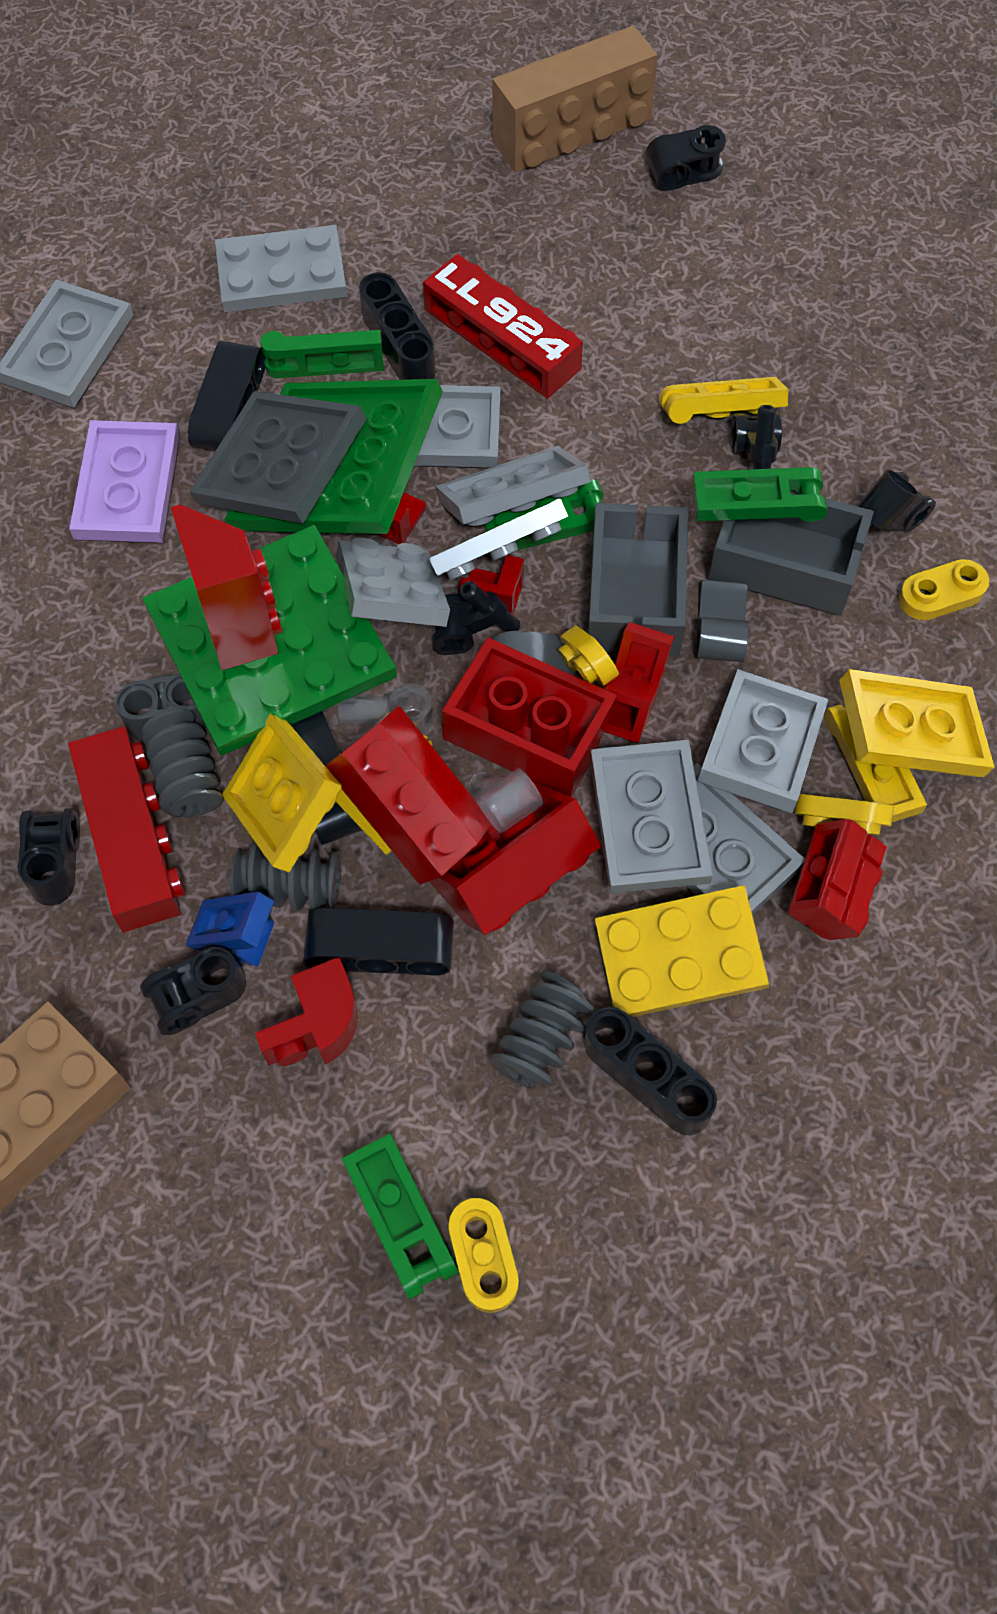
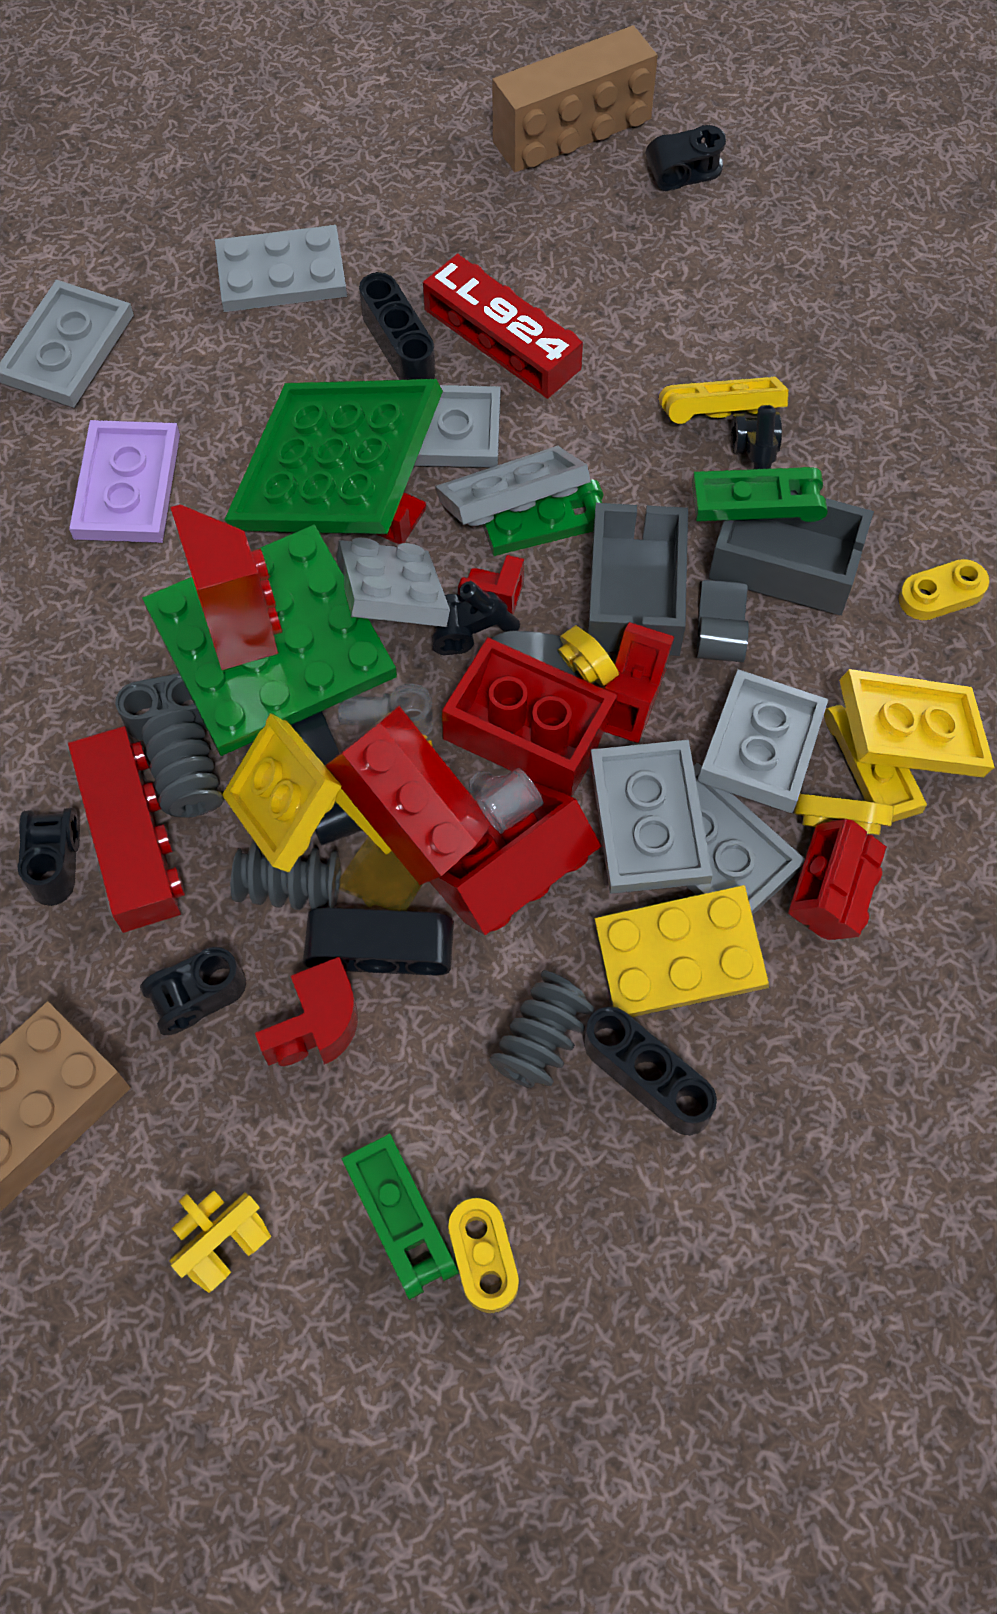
(197, 1256): none -> yellow hips
(227, 386): black beam -> none
(235, 924): blue slope -> none
(278, 456): dark grey plate -> none
(322, 353): green plate -> none
(379, 879): none -> clear yellow piece
(499, 540): plate -> none
(896, 503): black piece -> none

